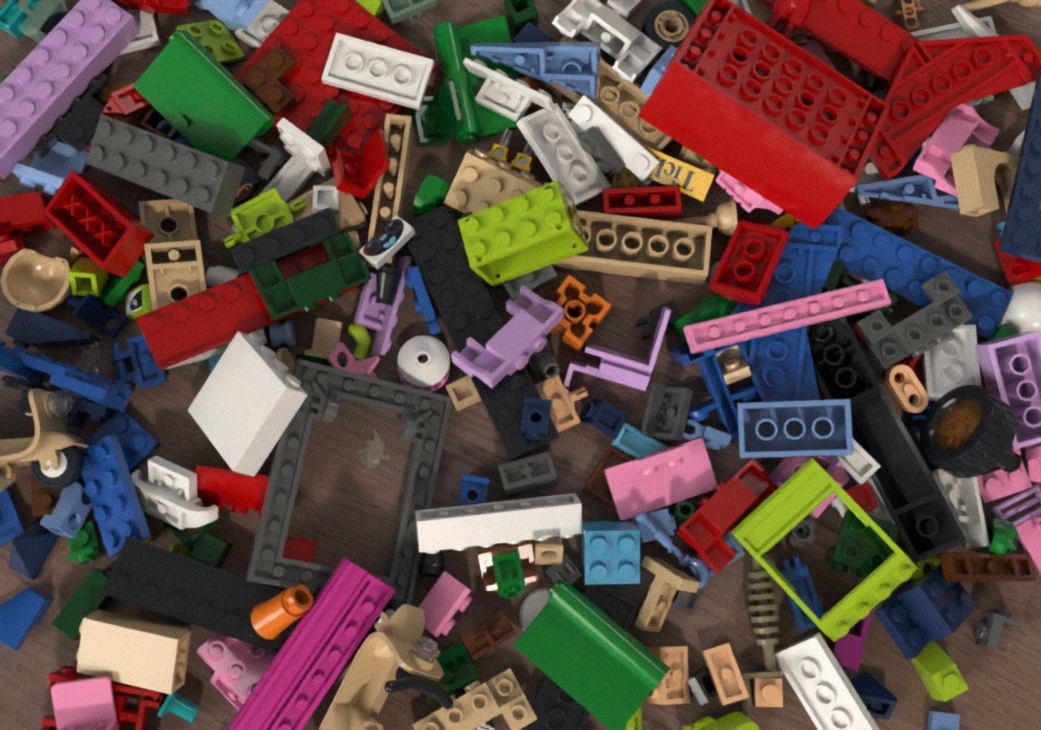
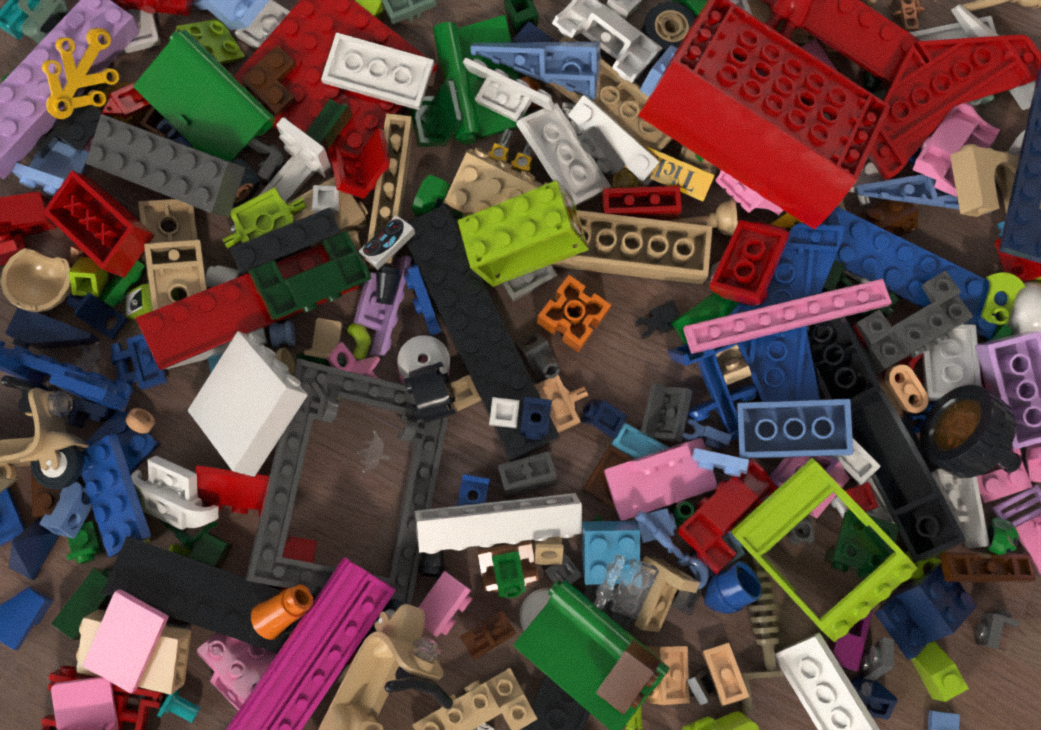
(77, 76): none -> yellow plant
(125, 641): none -> bright pink tile
(140, 420): none -> light nougat tile
(431, 393): none -> black brick
(457, 669): dark green bracket -> none
(504, 412): none -> white tile
(513, 342): lavender bracket -> none
(620, 366): lavender piece -> none
(628, 677): none -> reddish brown piece
(632, 589): none -> clear plate
(731, 465): none -> light blue plate
(732, 591): none -> blue helmet
(767, 692): light nougat plate -> none
(801, 580): blue hinge -> none
(878, 659): none -> dark grey plate
(1010, 286): none -> lime piece

